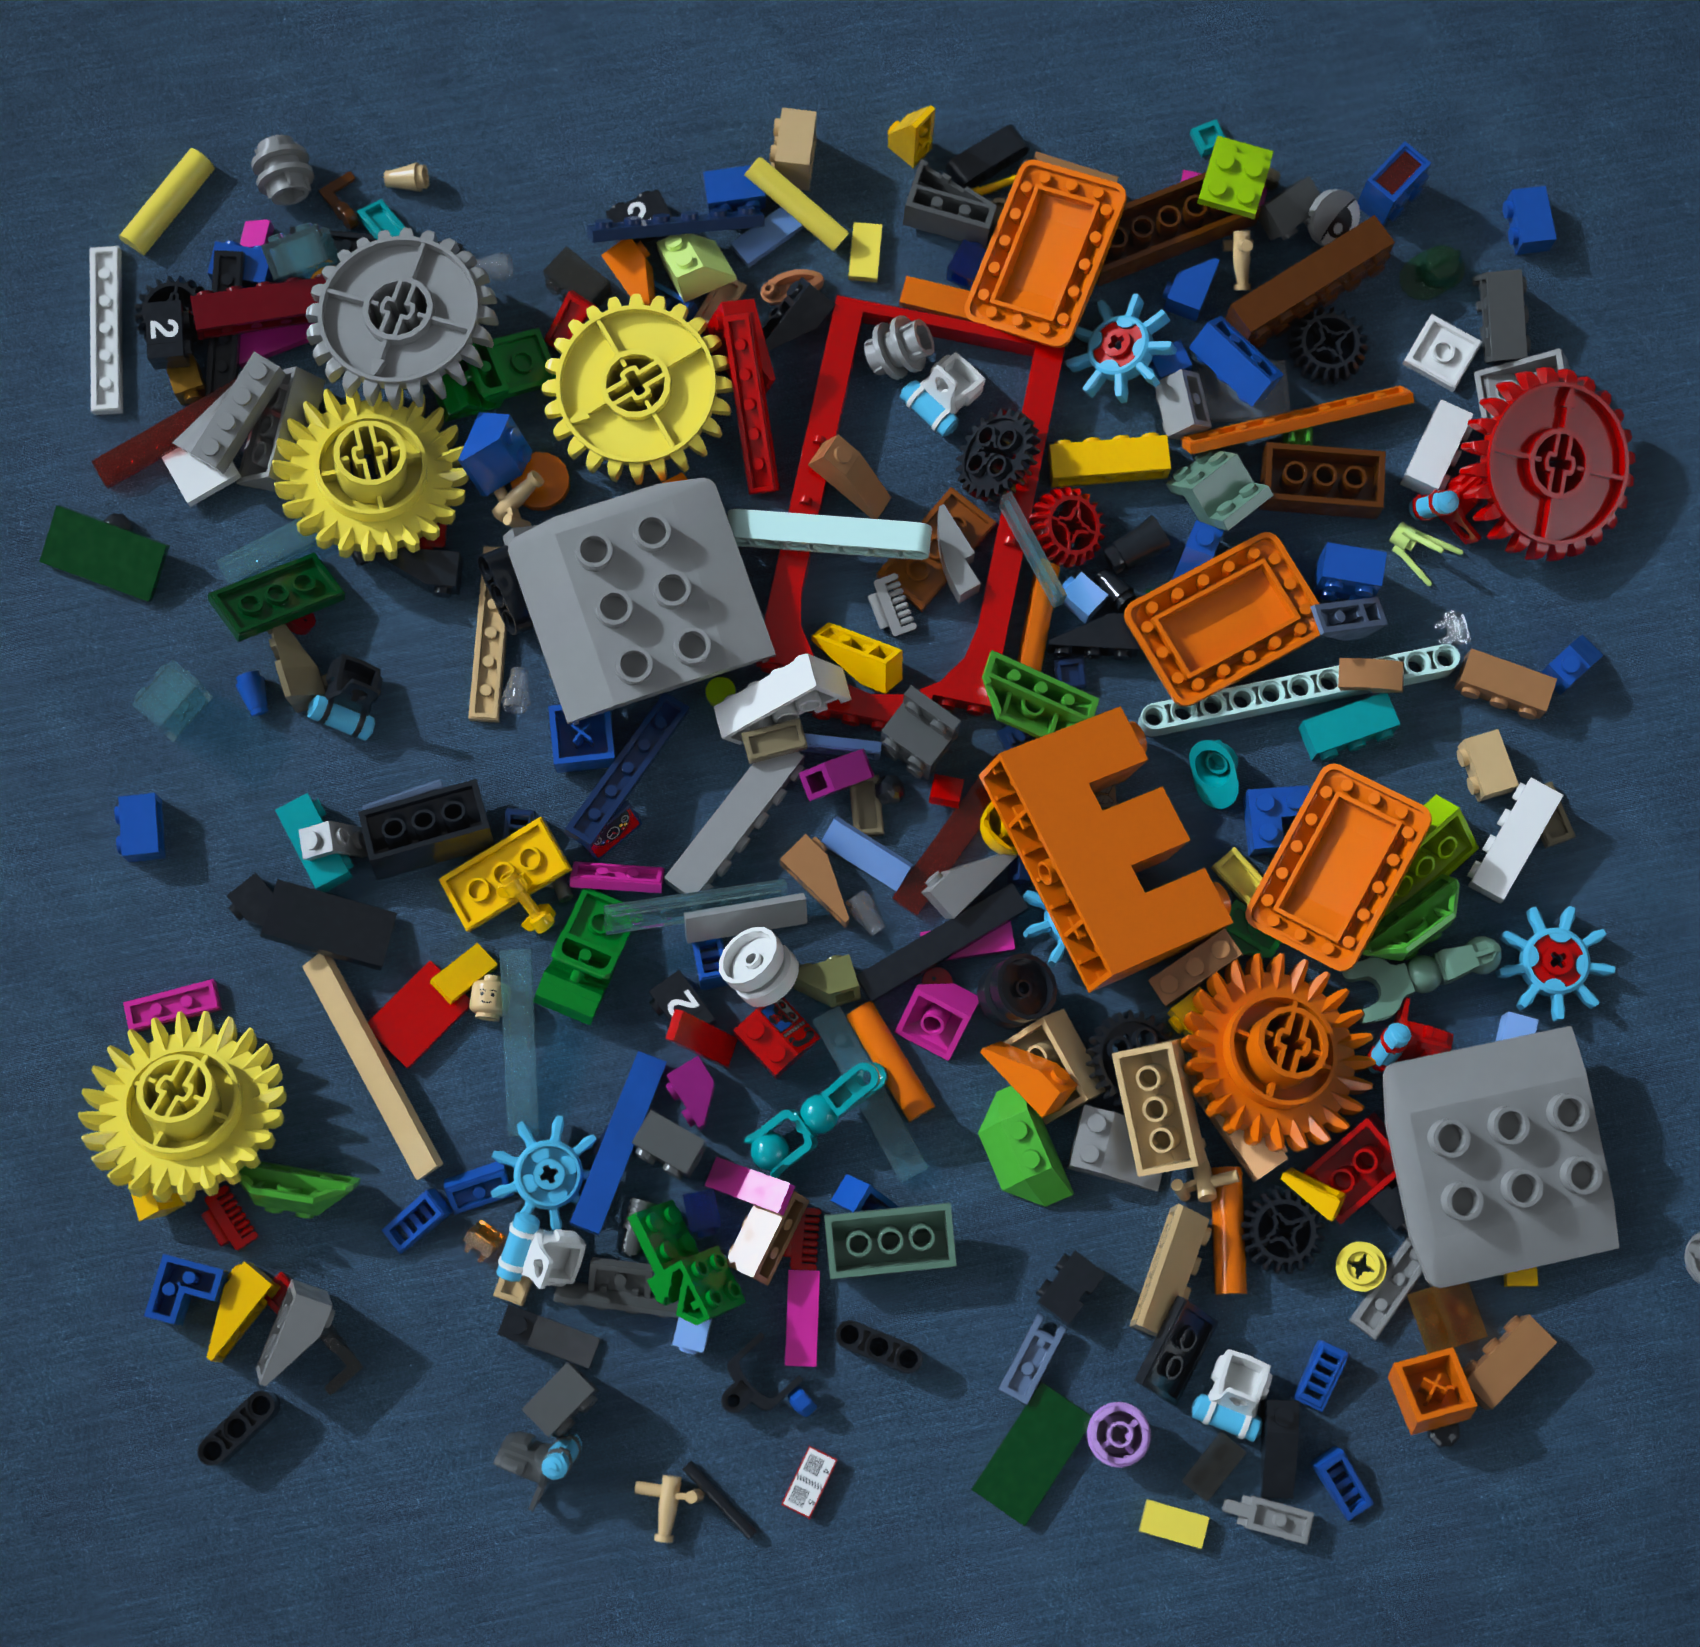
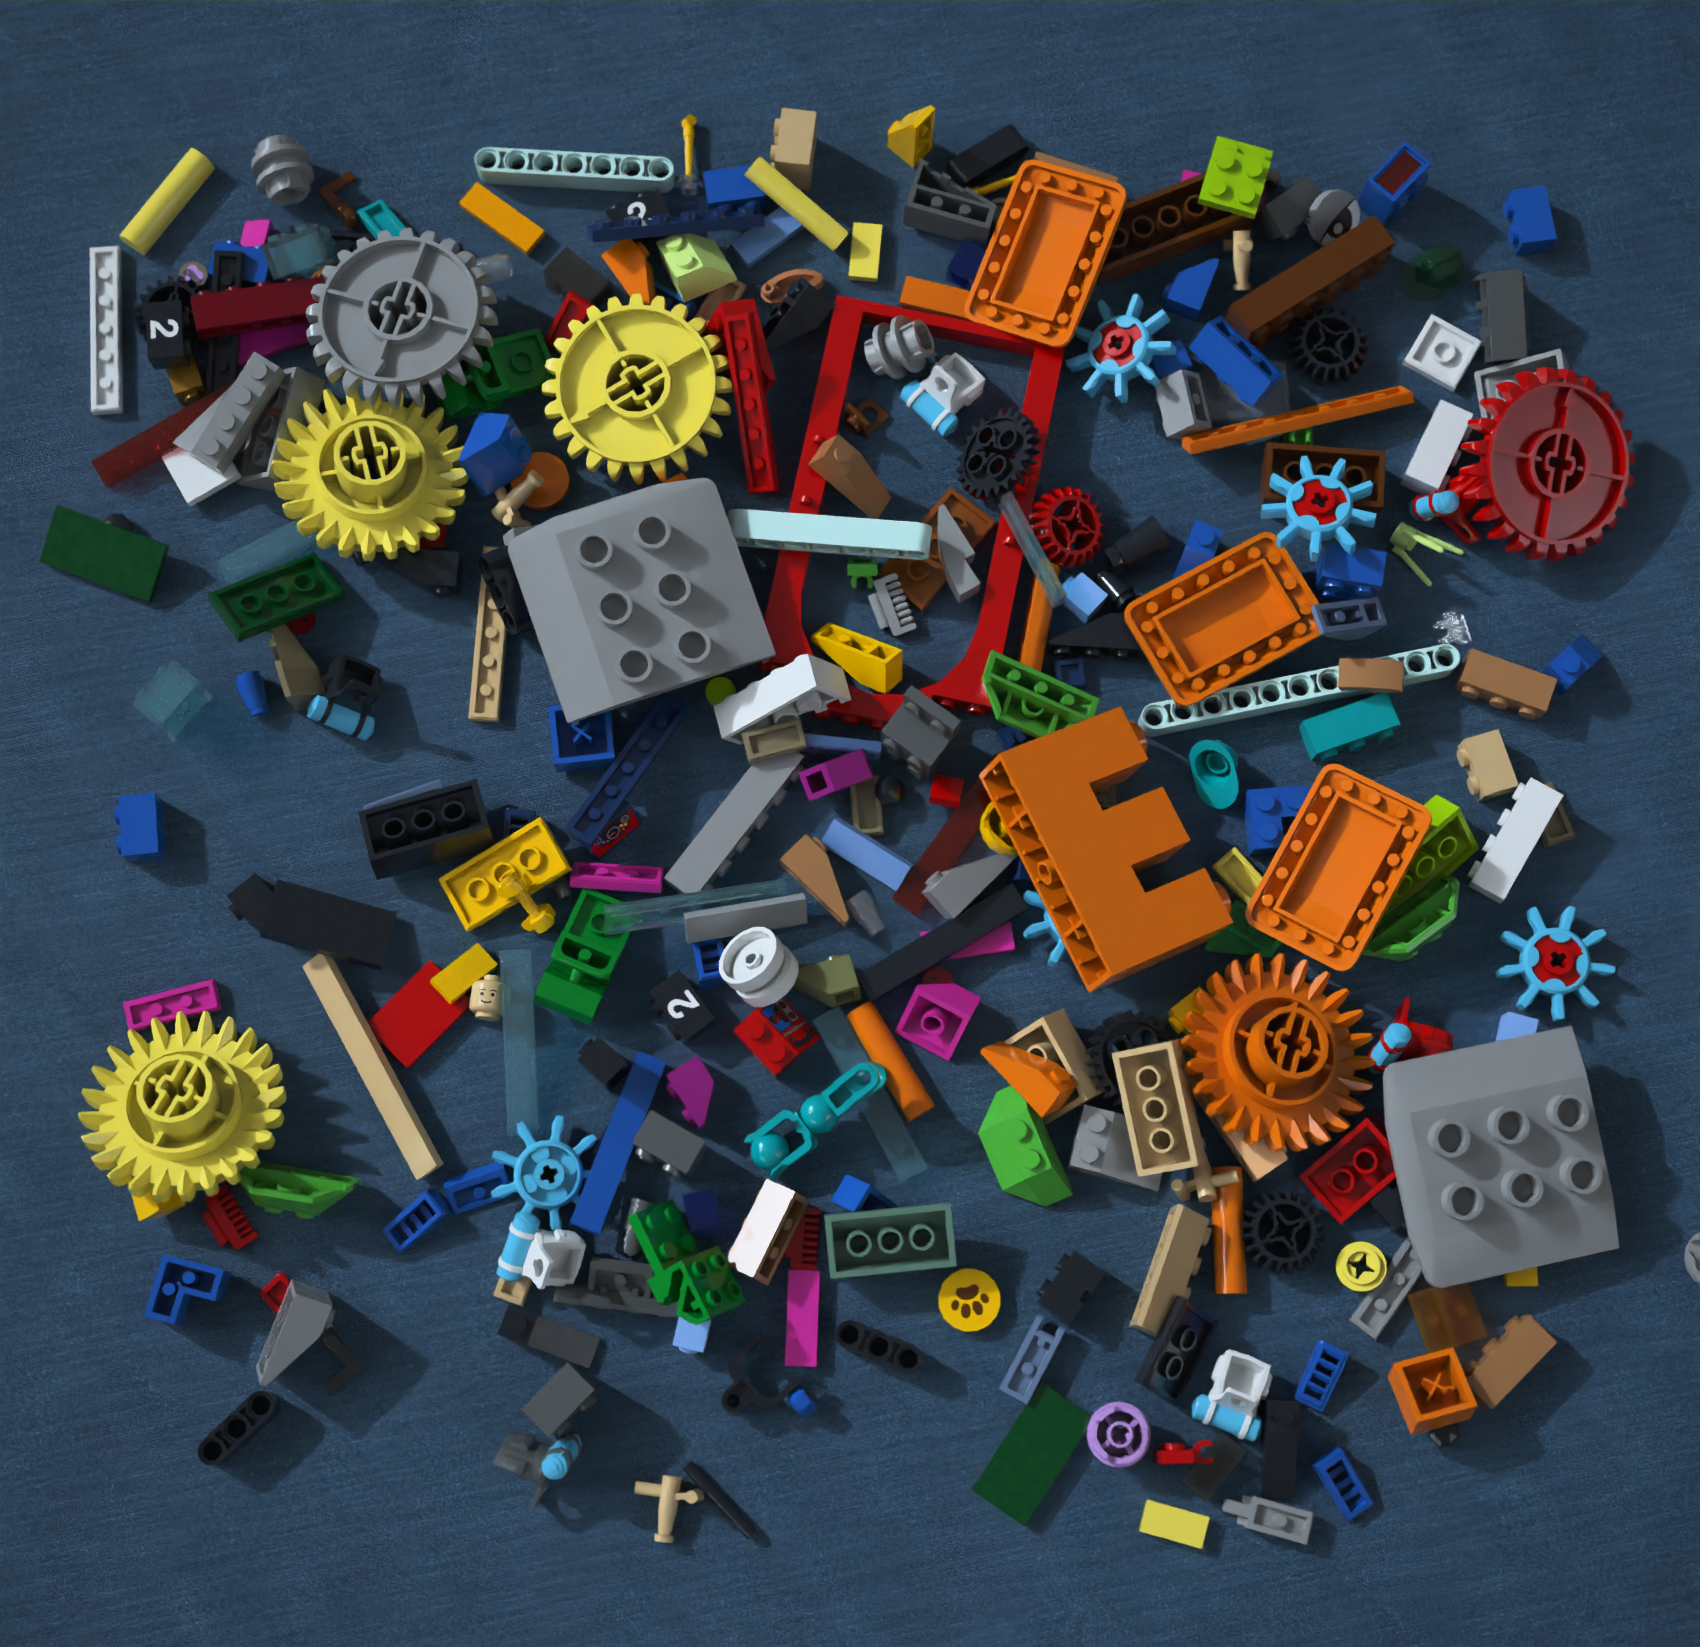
(196, 272): none -> dark tan tile
(239, 1307): yellow slope -> none
(325, 871): teal brick -> none
(332, 838): light grey bracket -> none
(408, 177): tan cone -> none
(484, 1239): clear orange tile -> none
(502, 218): none -> light orange tile
(516, 693): clear cone -> none
(564, 161): none -> light aqua beam
(603, 1063): none -> black brick
(689, 183): none -> piece
(701, 1038): red tile -> none
(750, 1186): tile -> none
(809, 1482): white tile -> none
(860, 424): none -> reddish brown bracket
(862, 567): none -> bright green tile
(969, 1300): none -> yellow tile
(1017, 991): black wheel -> none
(1109, 460): yellow brick -> none
(1177, 1454): none -> red plate
(1195, 968): medium nougat brick -> none
(1205, 136): teal tile -> none
(1219, 489): sand green bracket -> none
(1318, 508): none -> medium azure gear
(1318, 1194): yellow slope -> none
(1421, 974): sand green piece -> none

